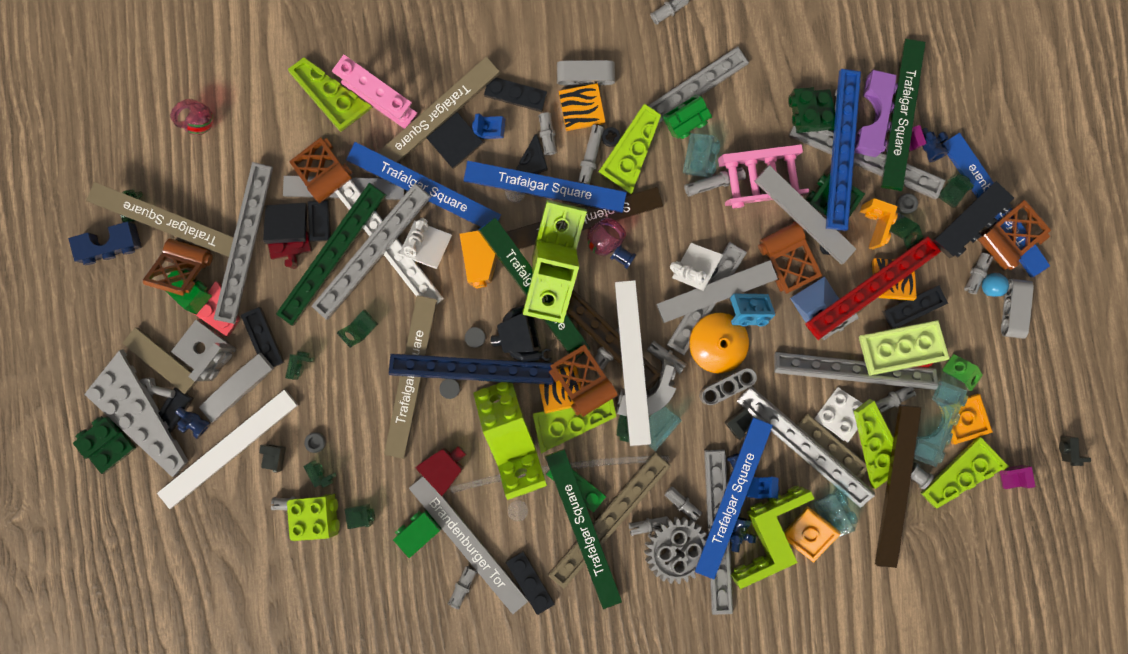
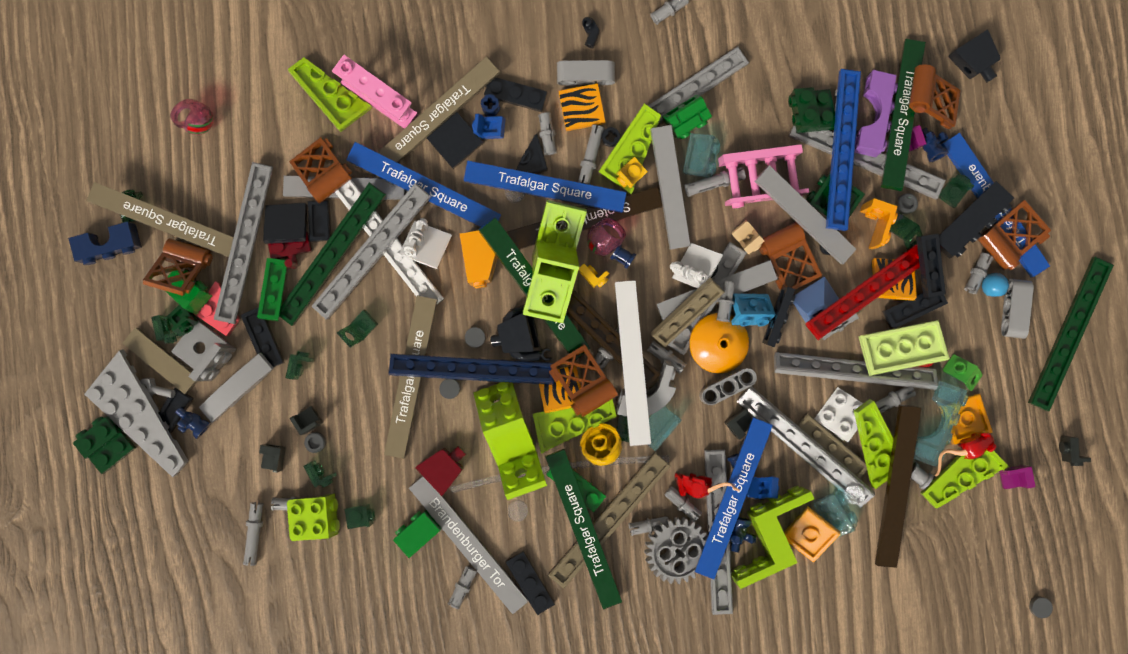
(162, 329): none -> clear green bracket
(182, 320): none -> dark green bracket
(227, 449): white tile -> none
(253, 531): none -> light grey pin
(272, 290): none -> green plate
(306, 421): none -> pearl dark grey panel
(485, 103): none -> dark blue bush
(590, 273): none -> yellow bracket
(592, 31): none -> black arm
(601, 444): none -> yellow cylinder
(631, 173): none -> yellow bracket
(670, 187): none -> light grey tile
(687, 312): none -> dark tan tile
(697, 486): none -> red animal
(726, 302): none -> light grey axle
(748, 237): none -> tan bracket
(773, 334): none -> black plate
(854, 493): none -> clear tile
(924, 92): none -> dark orange piece
(931, 265): none -> black plate
(971, 447): none -> red animal
(977, 57): none -> black torso
(1040, 607): none -> dark grey tile
(1070, 334): none -> dark green tile

